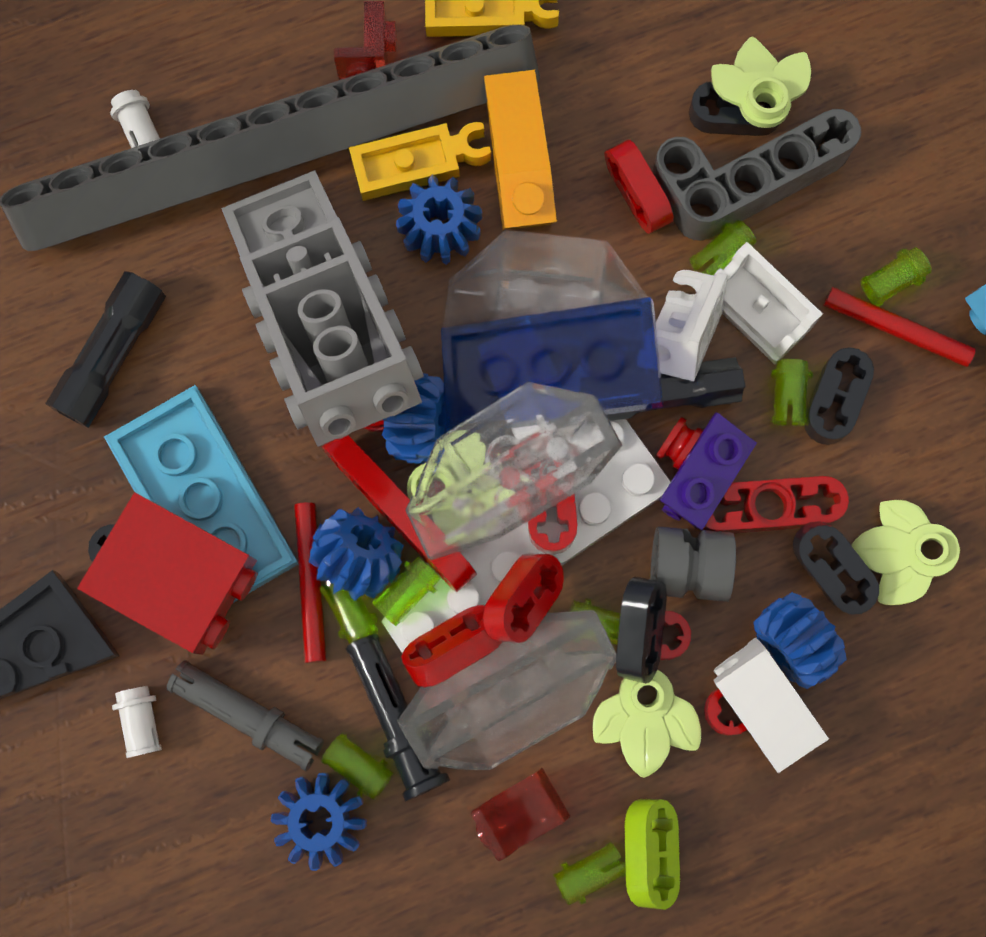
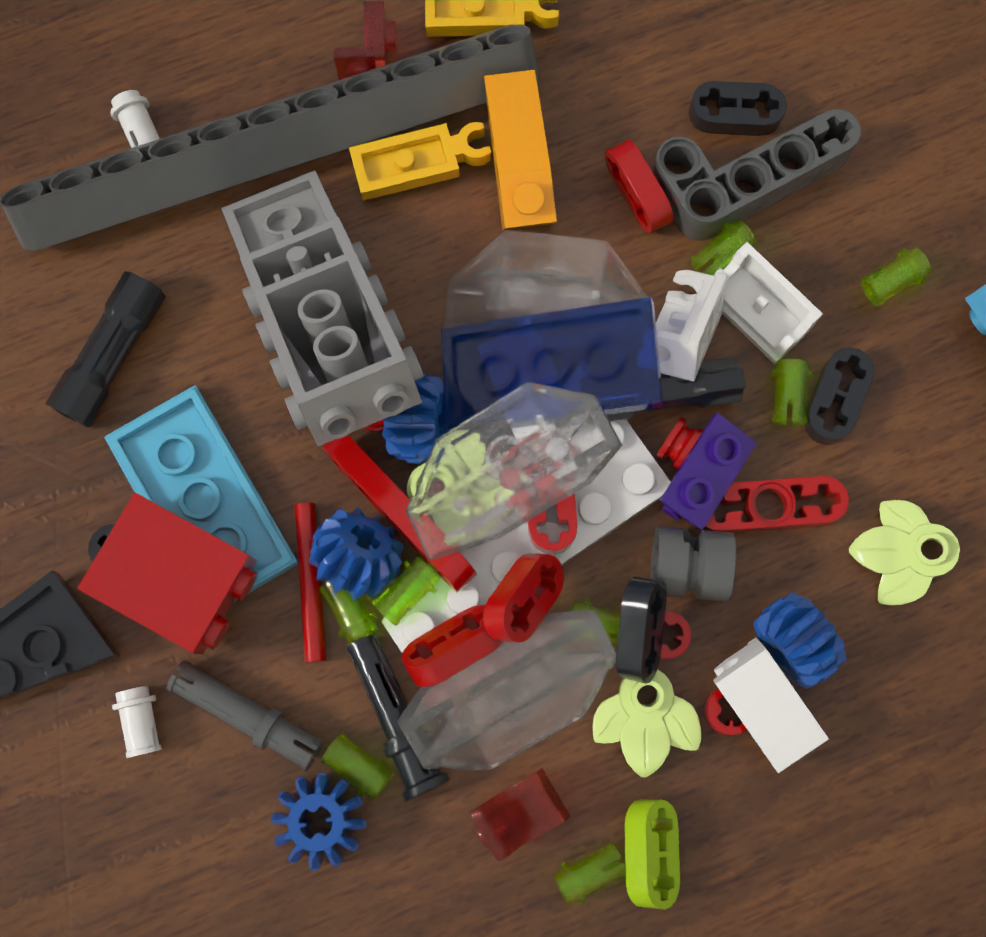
(443, 203): blue gear -> none
(761, 78): yellowish green plate -> none
(845, 560): black beam -> none
(900, 327): red bar -> none

